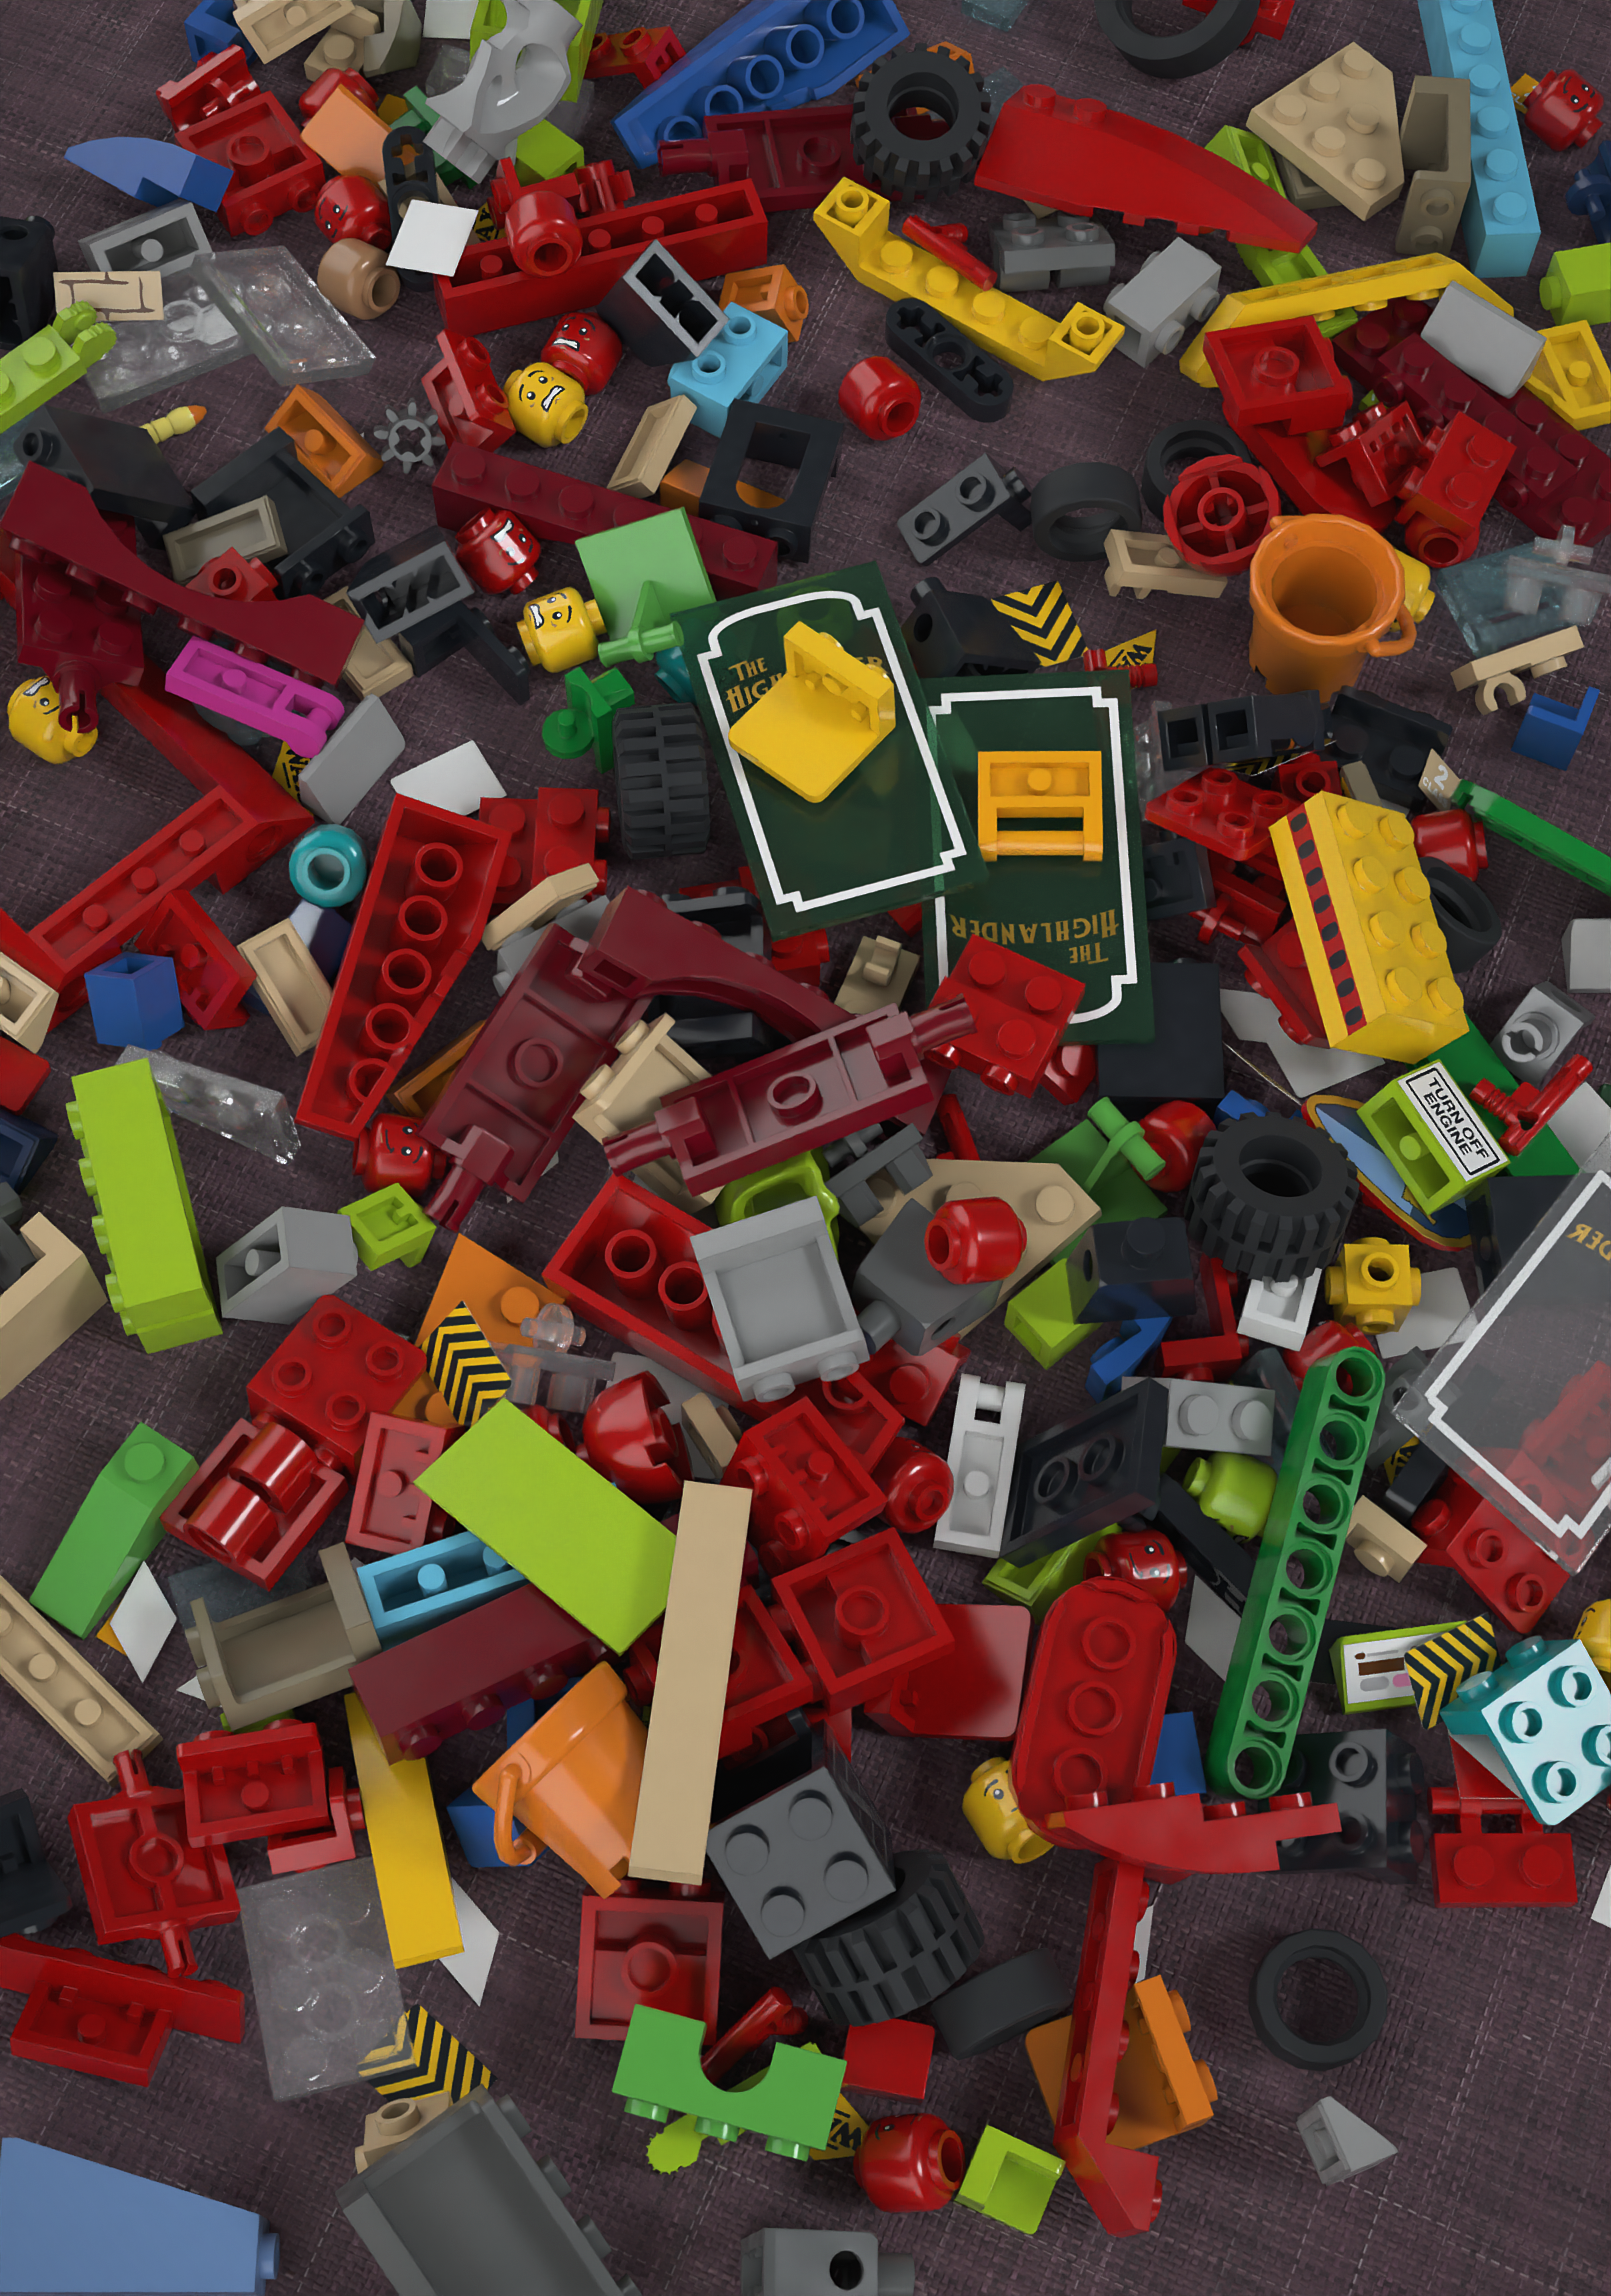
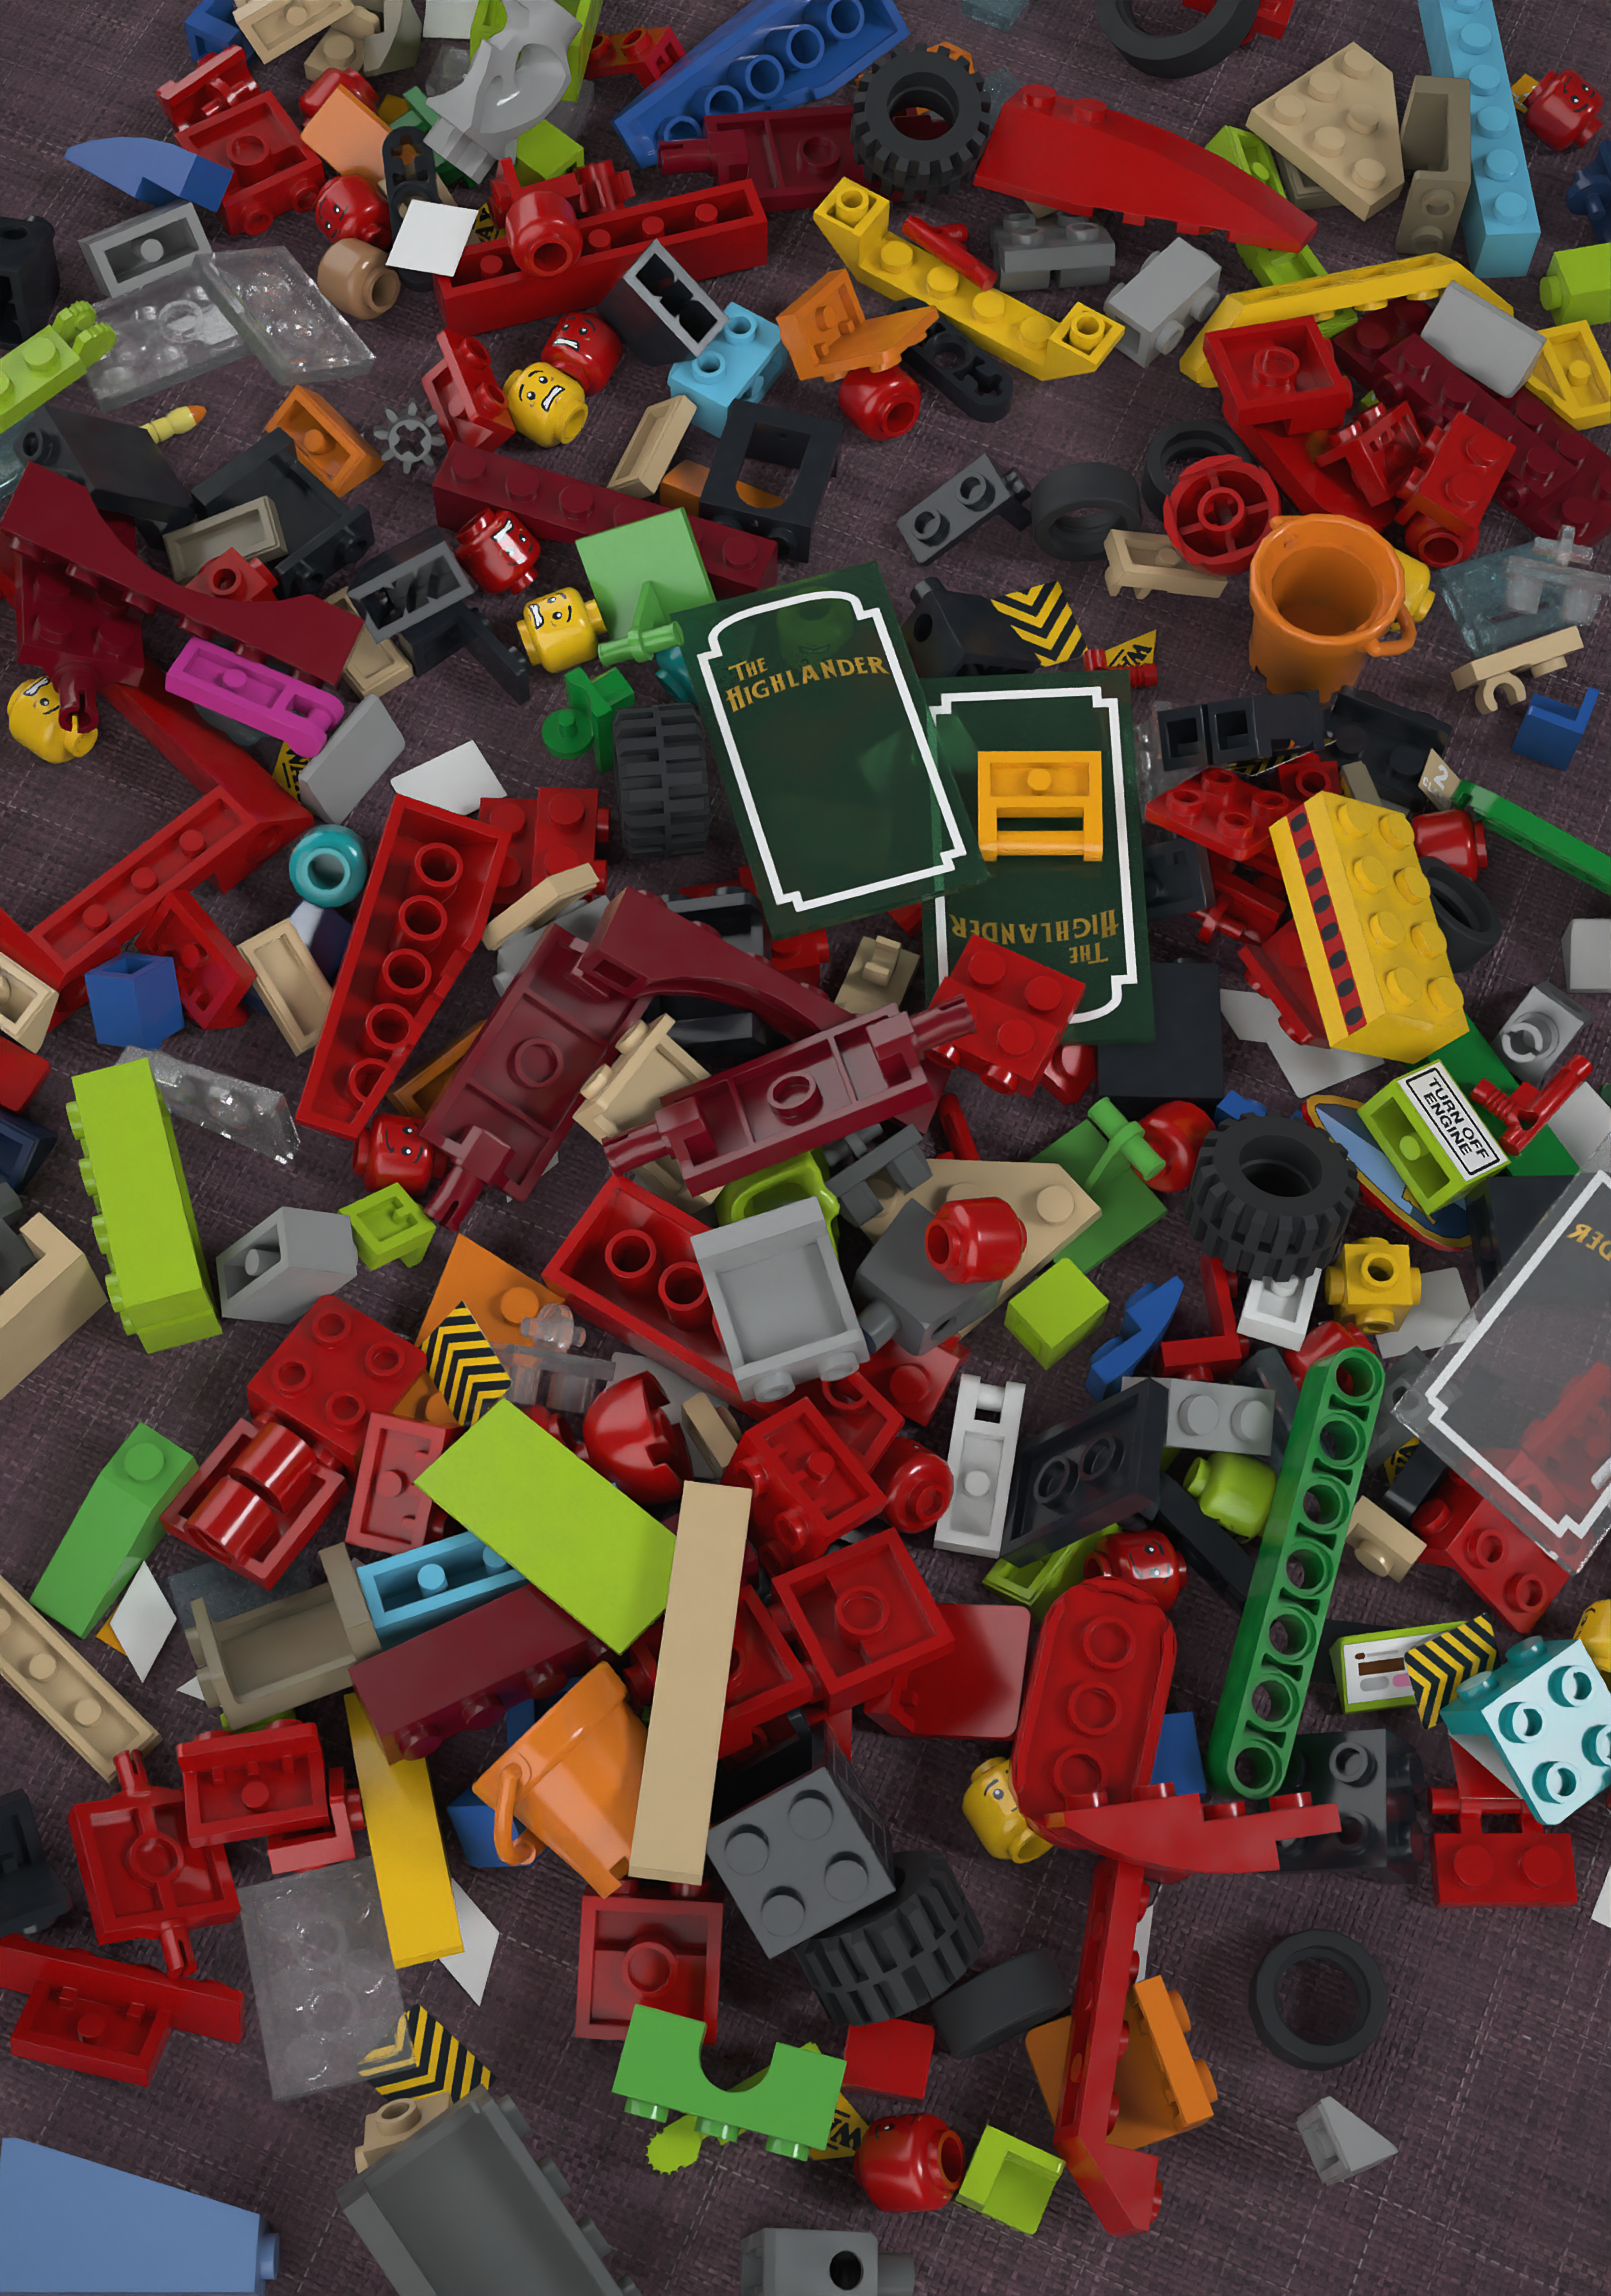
(112, 293): tan sticker -> none
(769, 2016): red hose -> none
(770, 294): orange bracket -> none
(816, 716): yellow bracket -> none
(831, 336): none -> orange bracket
(1135, 1269): black torso -> none
(1211, 1628): white sticker -> none
(1268, 1078): sticker -> none

